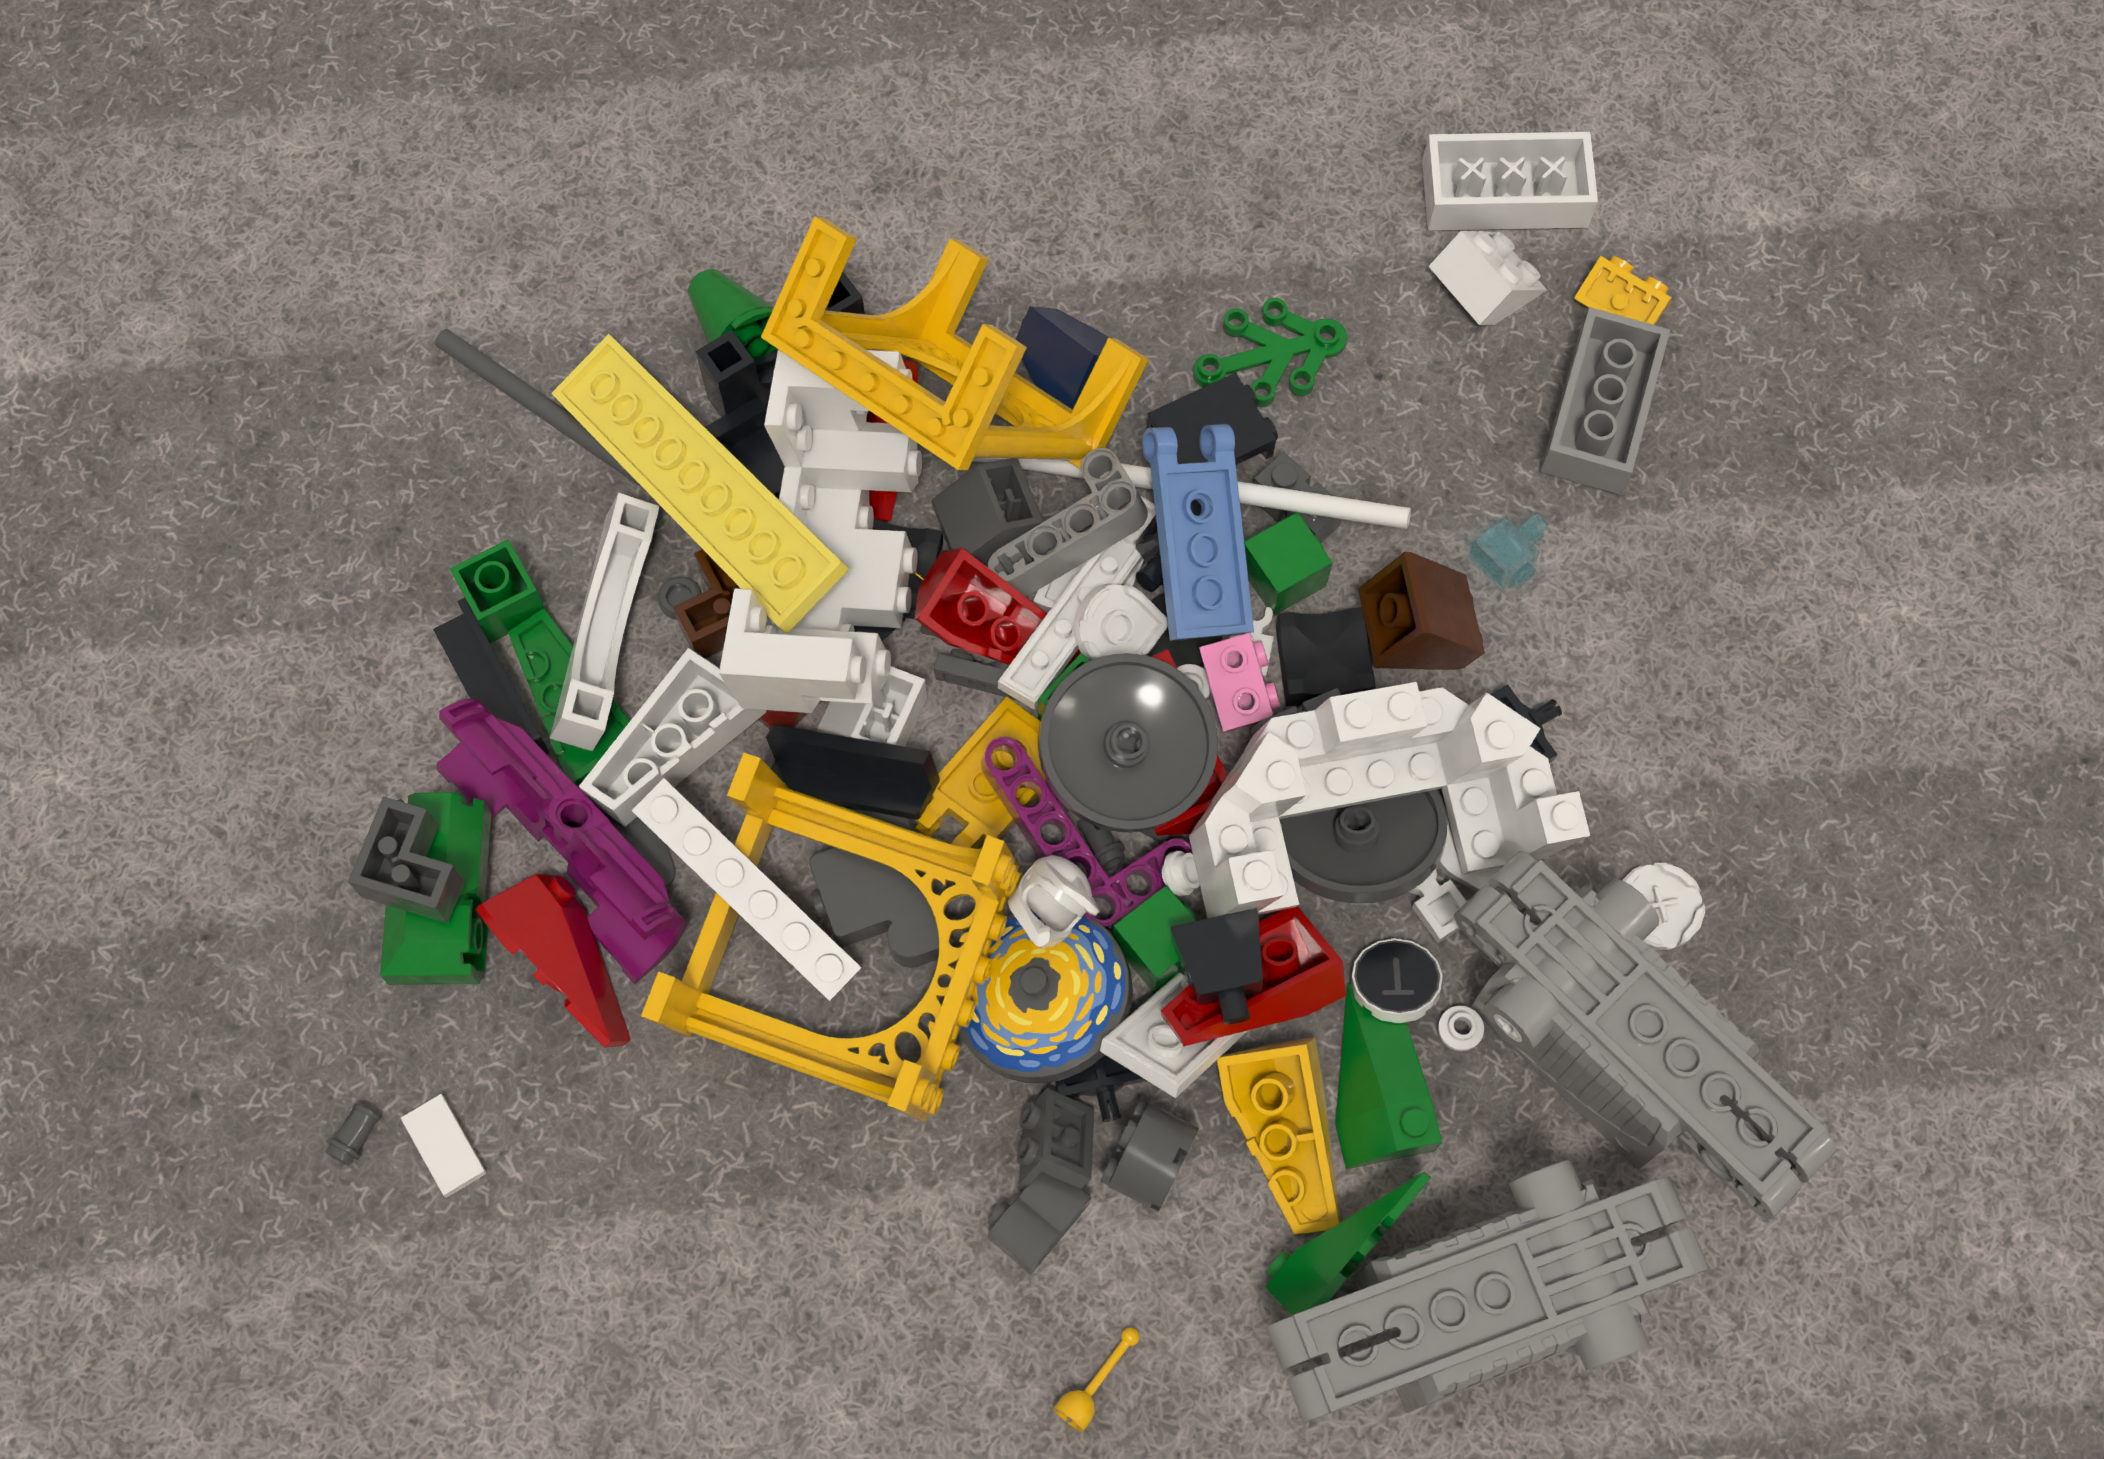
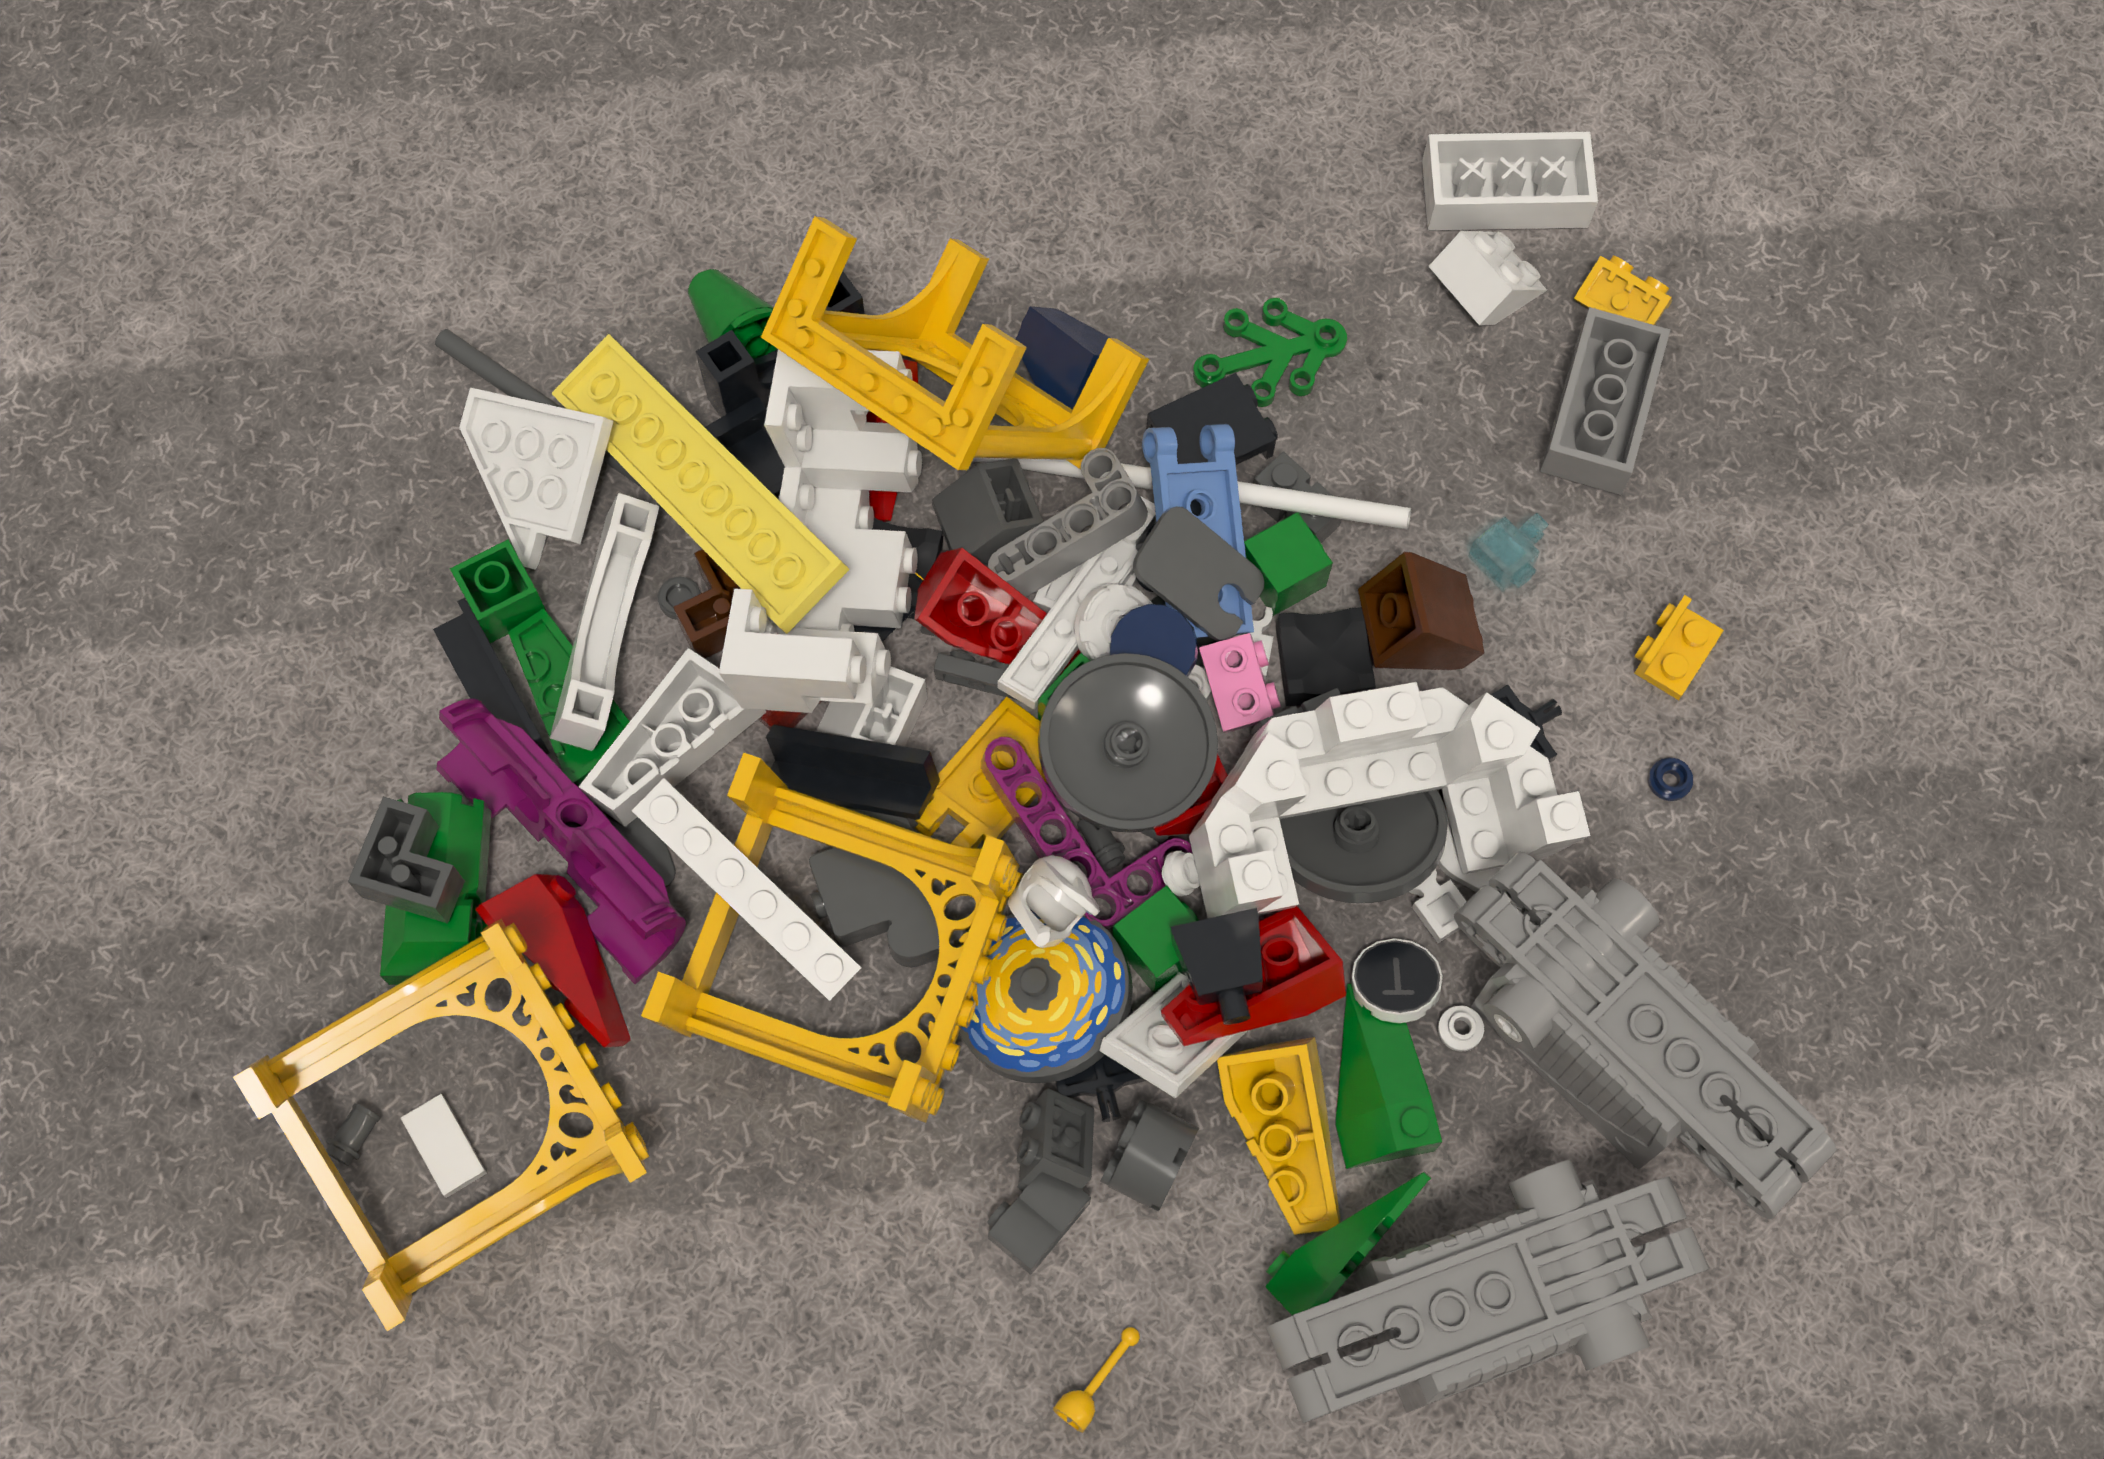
(536, 466): none -> white wing
(600, 1154): none -> yellow arch
(1159, 634): none -> dark blue tile
(1188, 568): none -> dark grey piece
(1675, 900): white tile -> none
(1678, 650): none -> yellow bracket
(1679, 770): none -> dark blue plate

